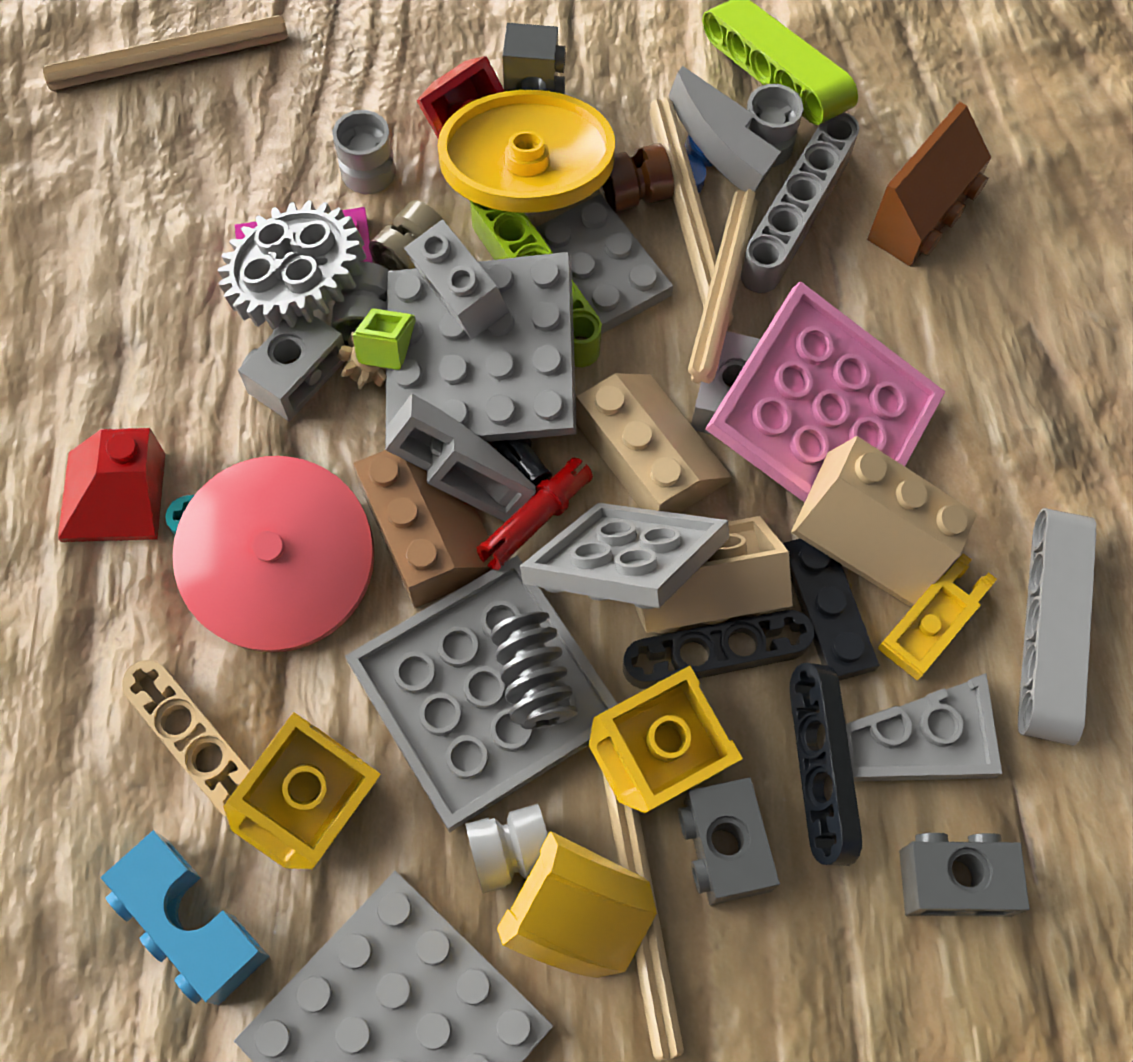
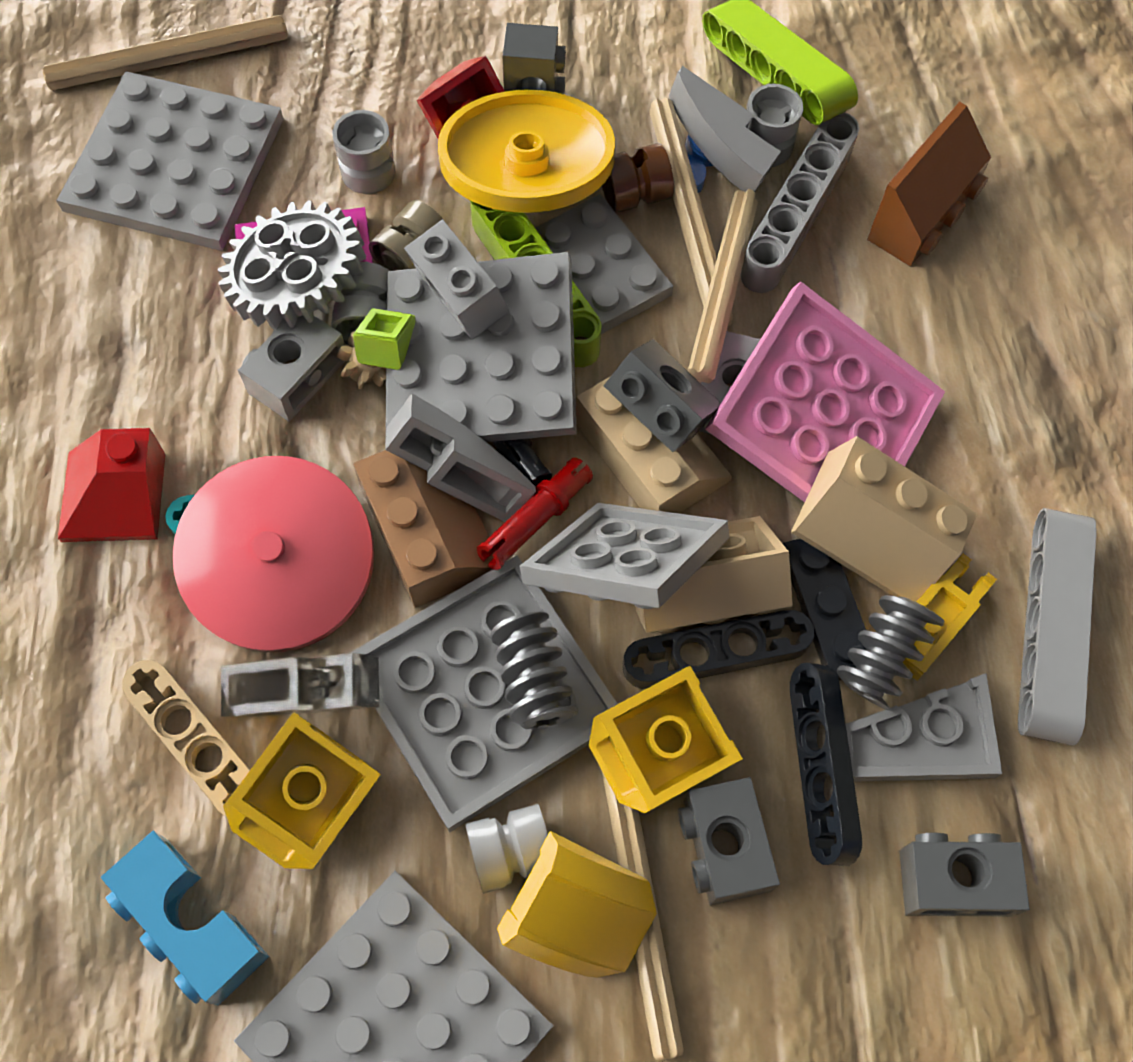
(172, 160): none -> light grey plate
(300, 685): none -> clear smoke slope
(662, 394): none -> dark grey brick
(888, 648): none -> flat silver piece

